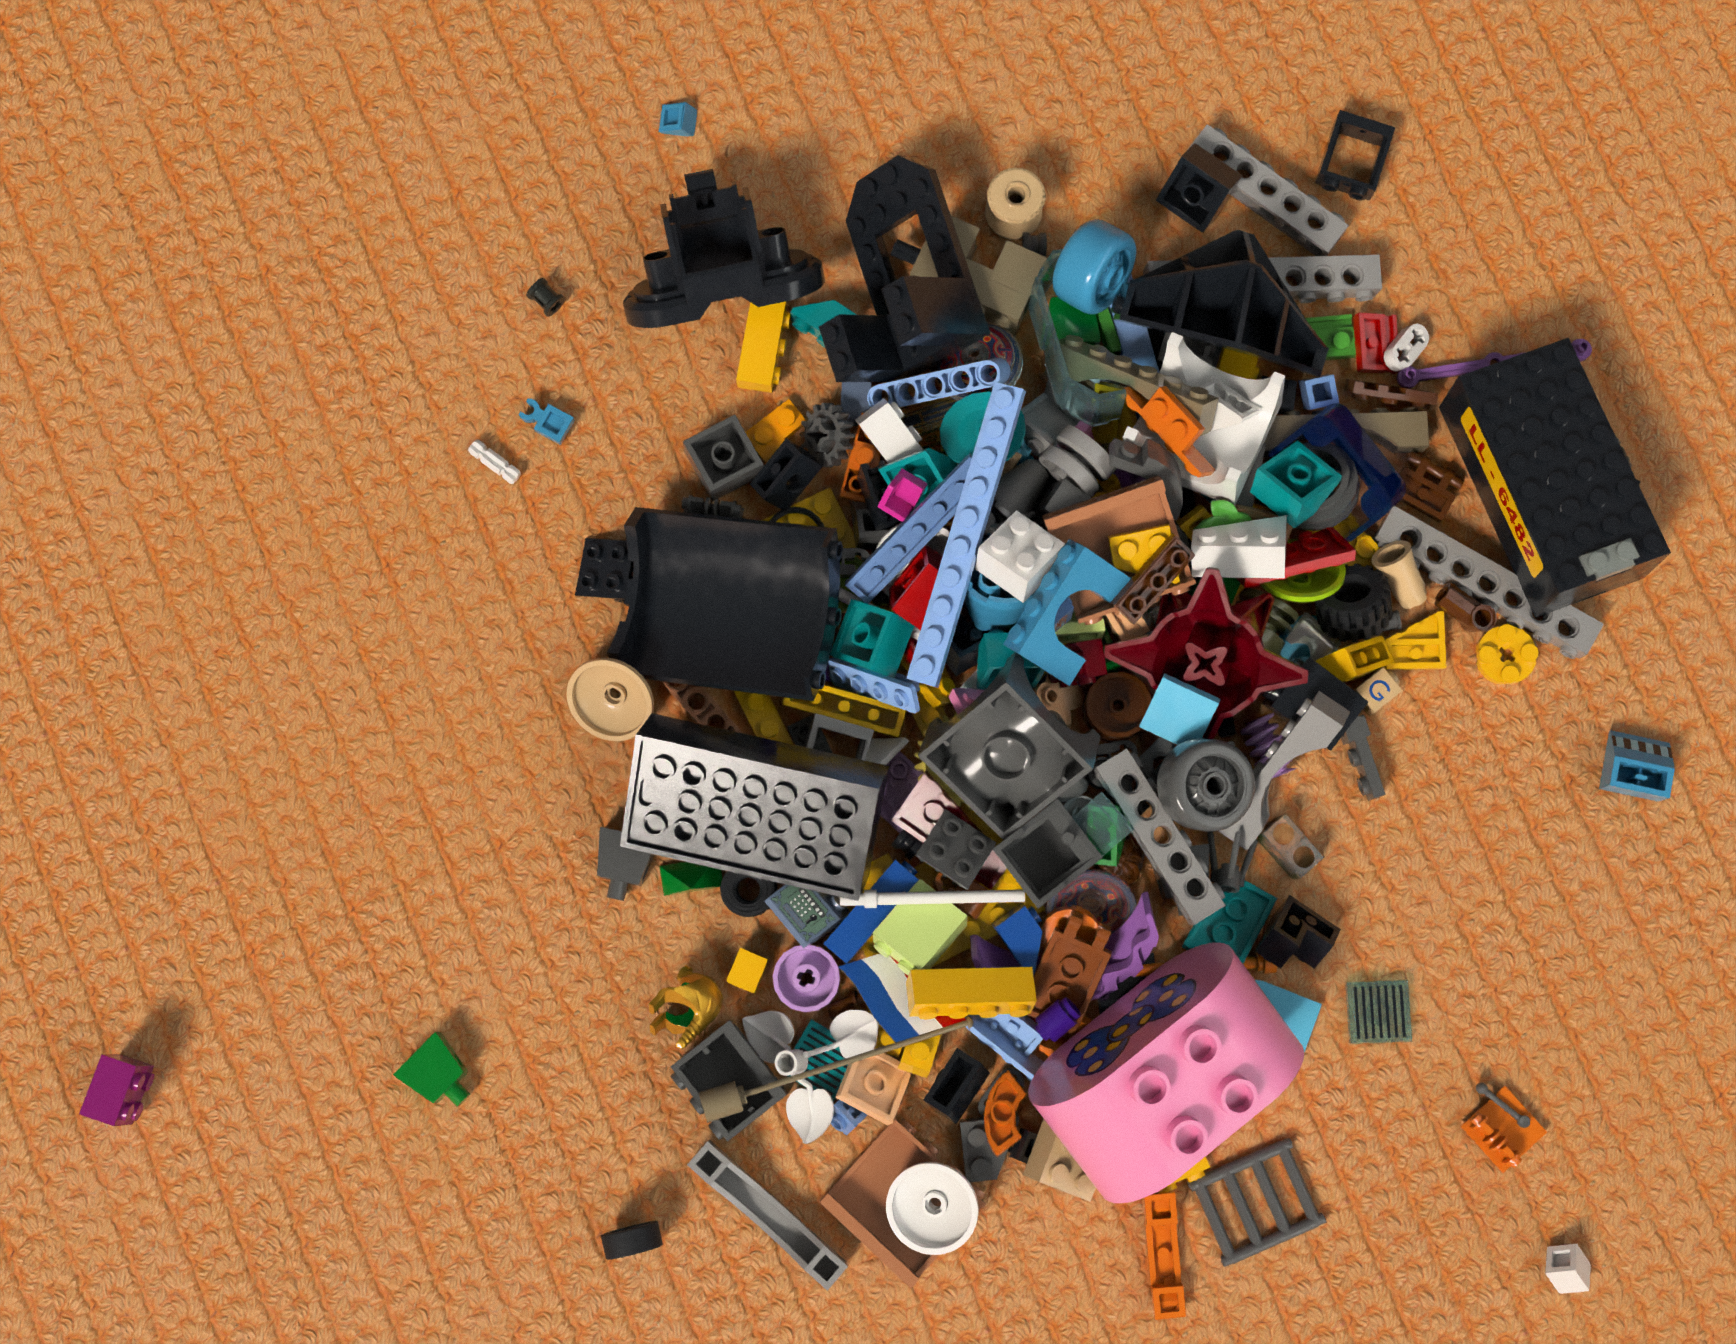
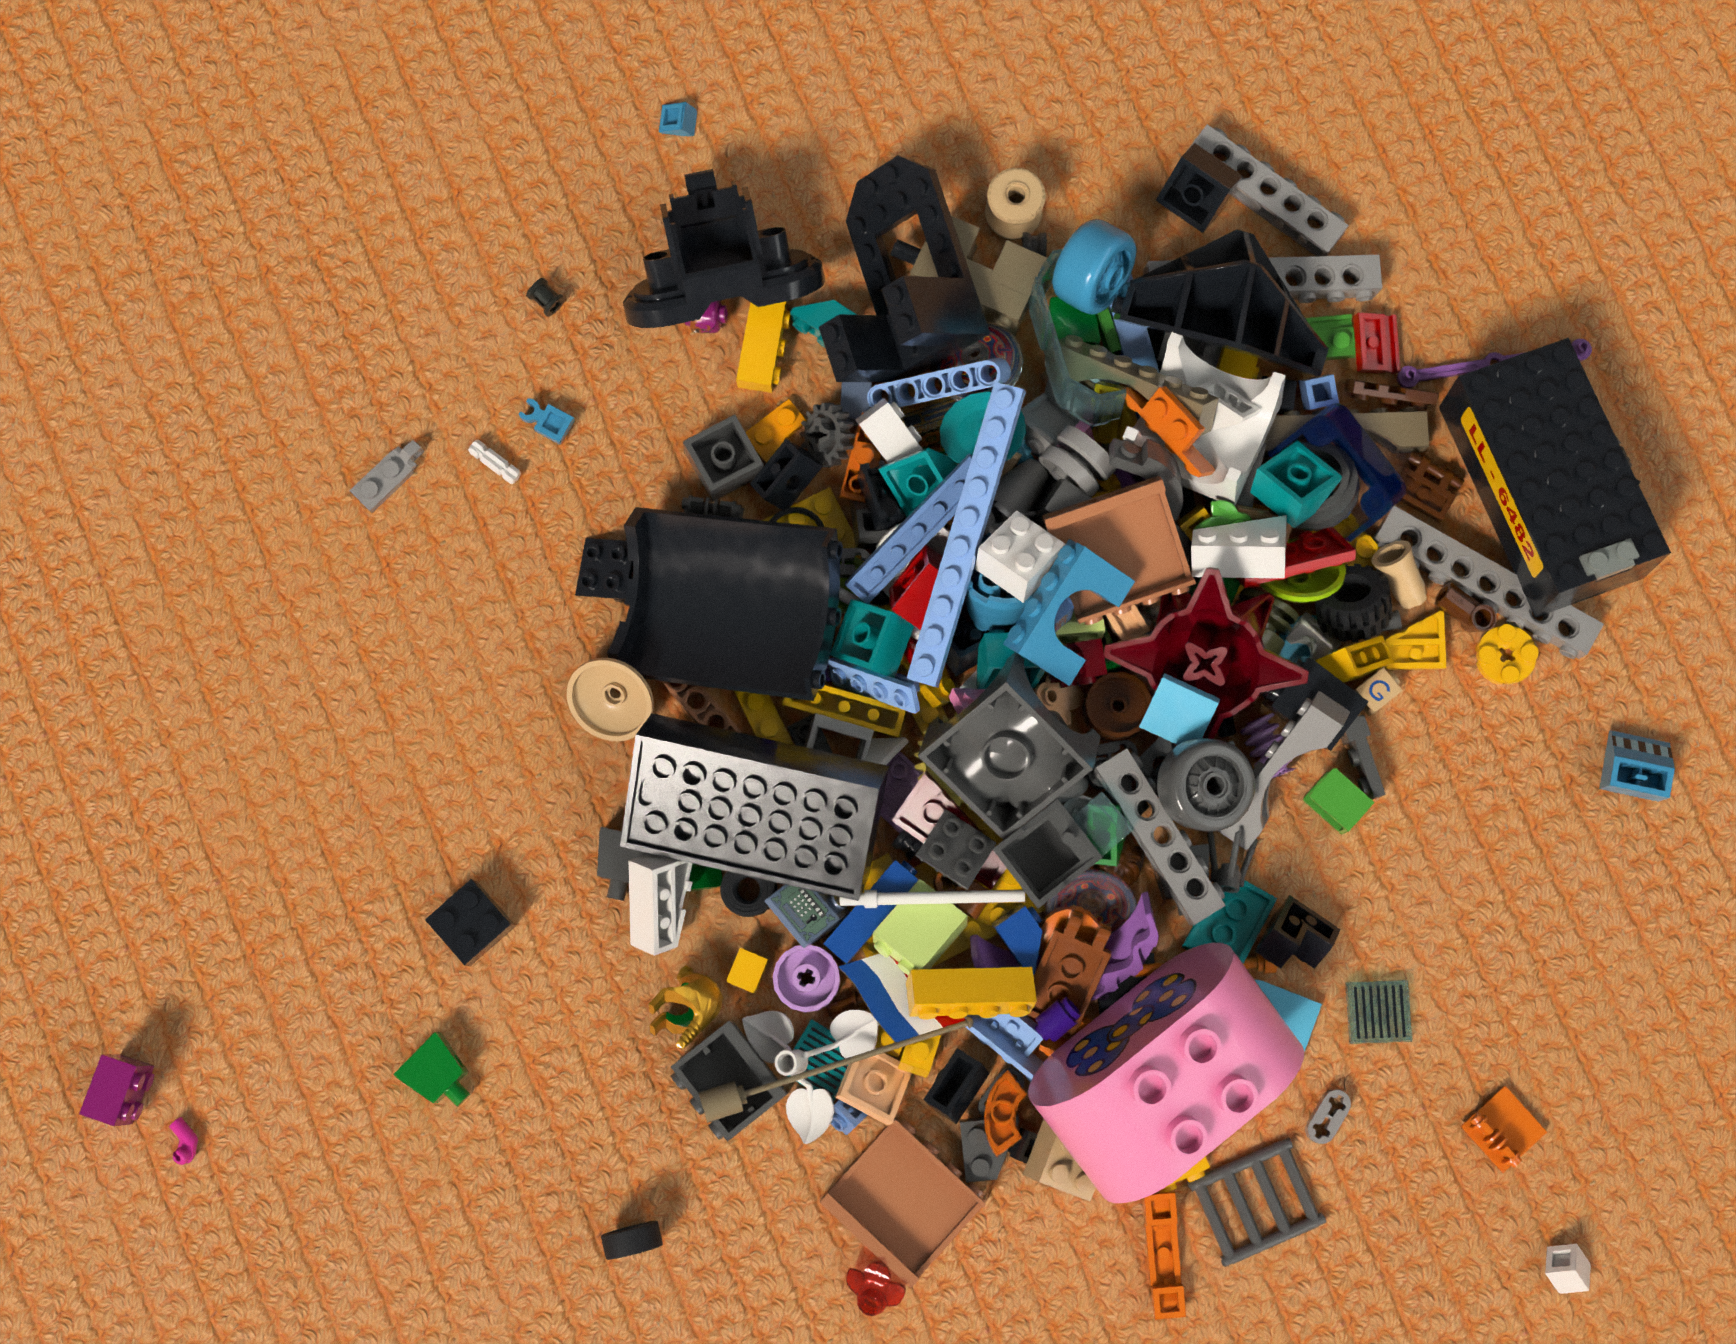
(187, 1142): none -> dark pink arm
(387, 476): none -> light grey hinge
(470, 922): none -> black brick
(657, 901): none -> white wedge
(711, 320): none -> magenta head
(769, 1214): light grey arch -> none
(875, 1288): none -> clear red plate
(902, 495): dark pink panel -> none
(927, 1226): white dish -> none
(1134, 548): yellow wing -> none
(1140, 590): reddish brown tile -> none
(1277, 850): clear piece -> none
(1334, 1121): none -> light grey beam
(1338, 801): none -> bright green piece
(1364, 130): black window -> none
(1403, 344): white beam -> none
(1522, 1120): dark grey hinge -> none

